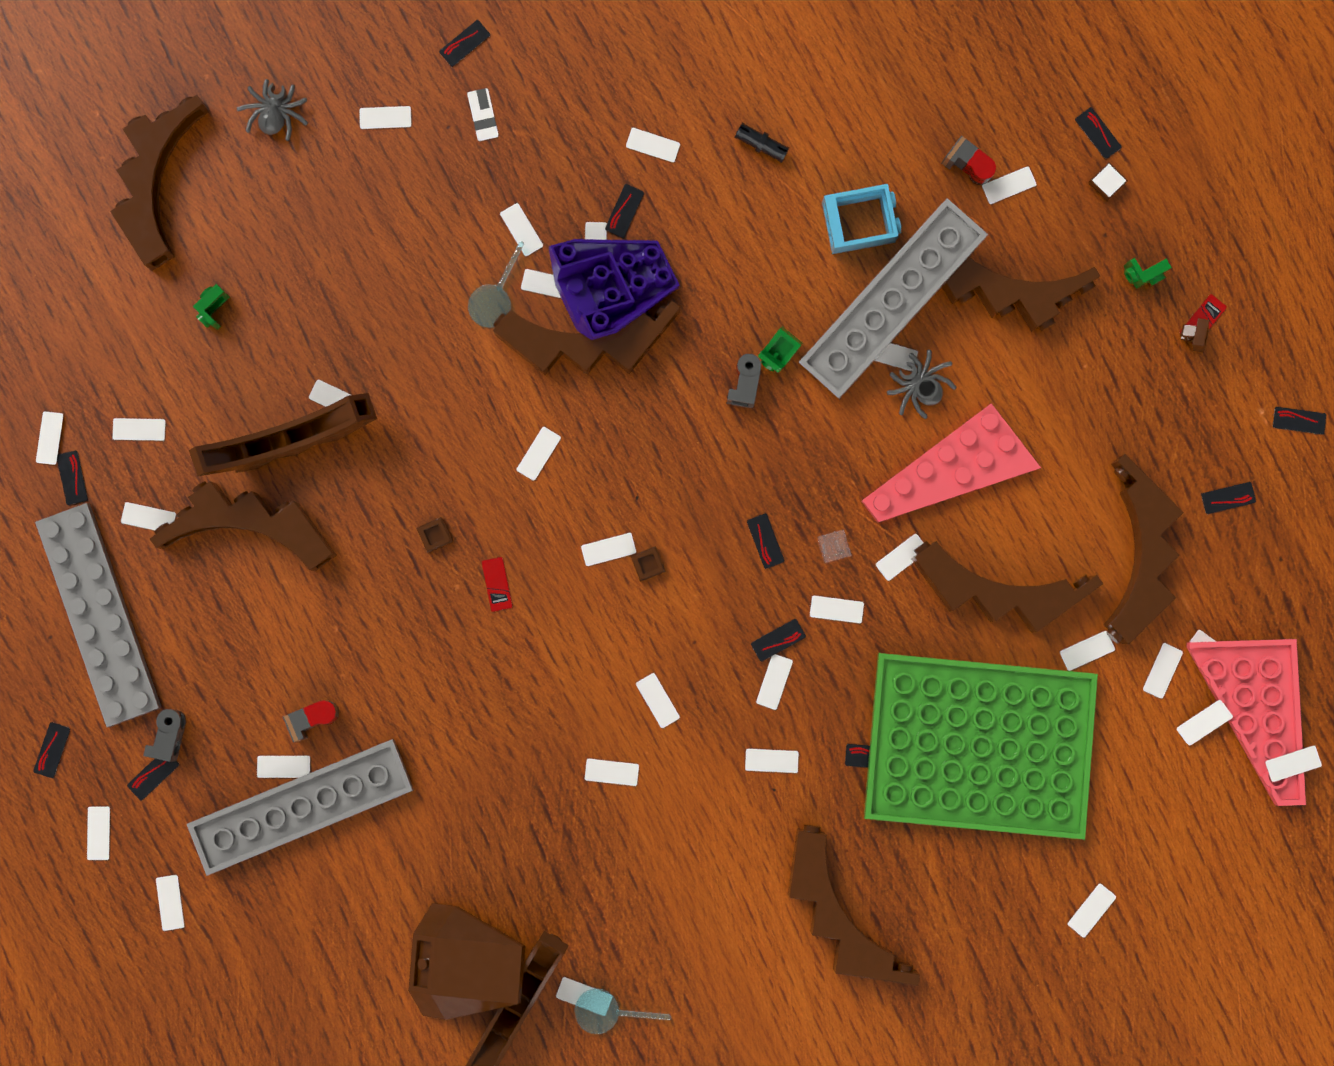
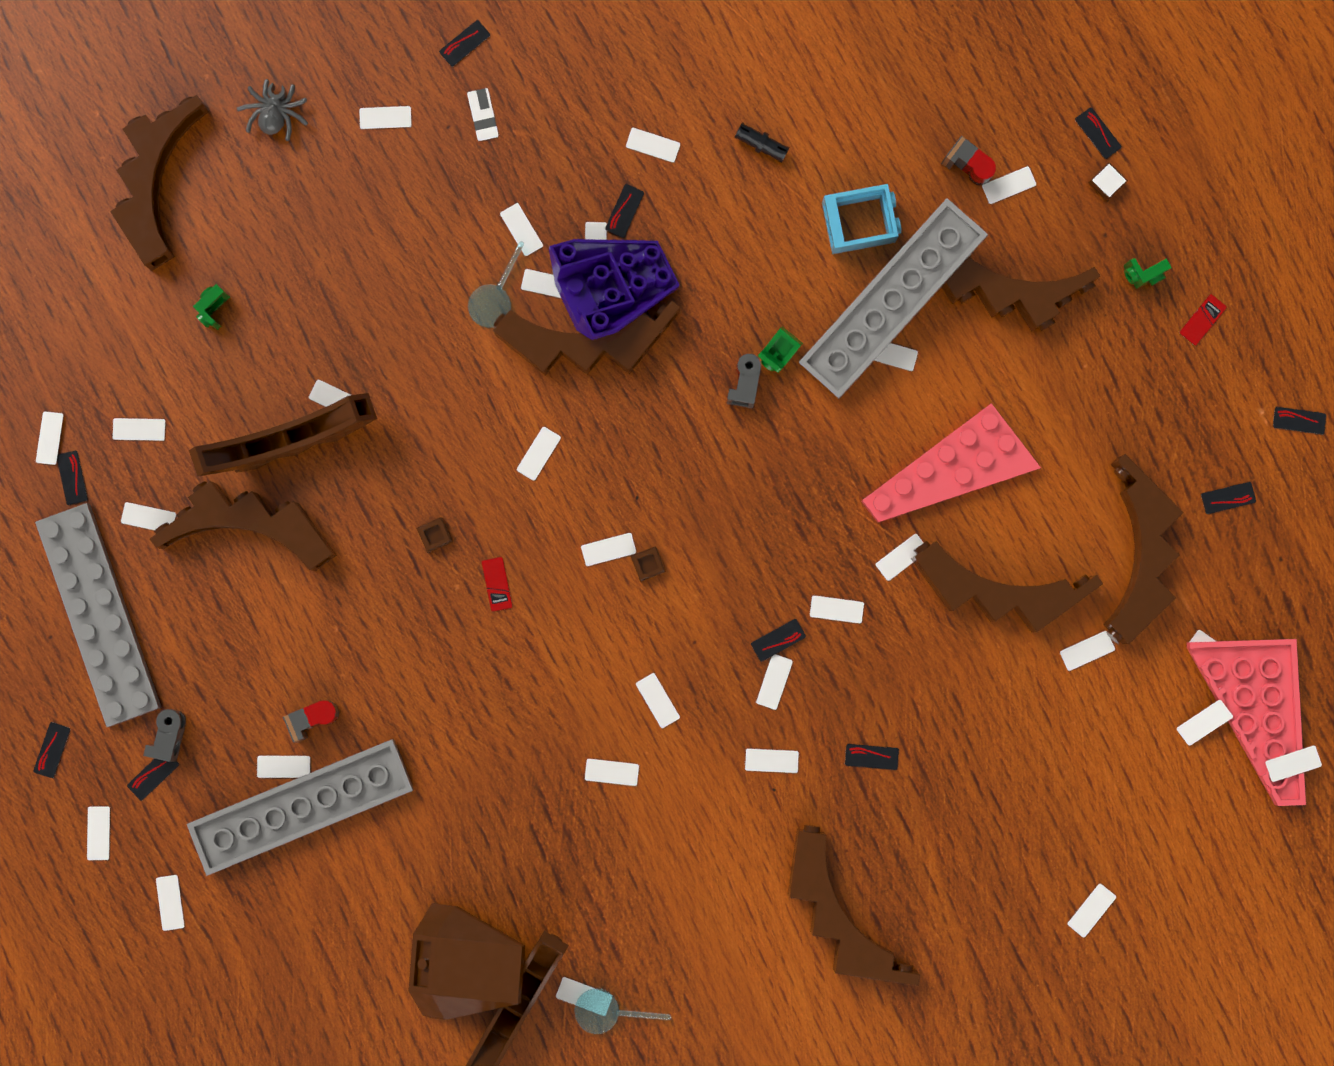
(765, 541): black sticker -> none
(834, 546): clear tile -> none
(921, 384): dark grey animal -> none
(981, 746): bright green plate -> none
(1162, 670): white sticker -> none
(1196, 334): reddish brown tile -> none

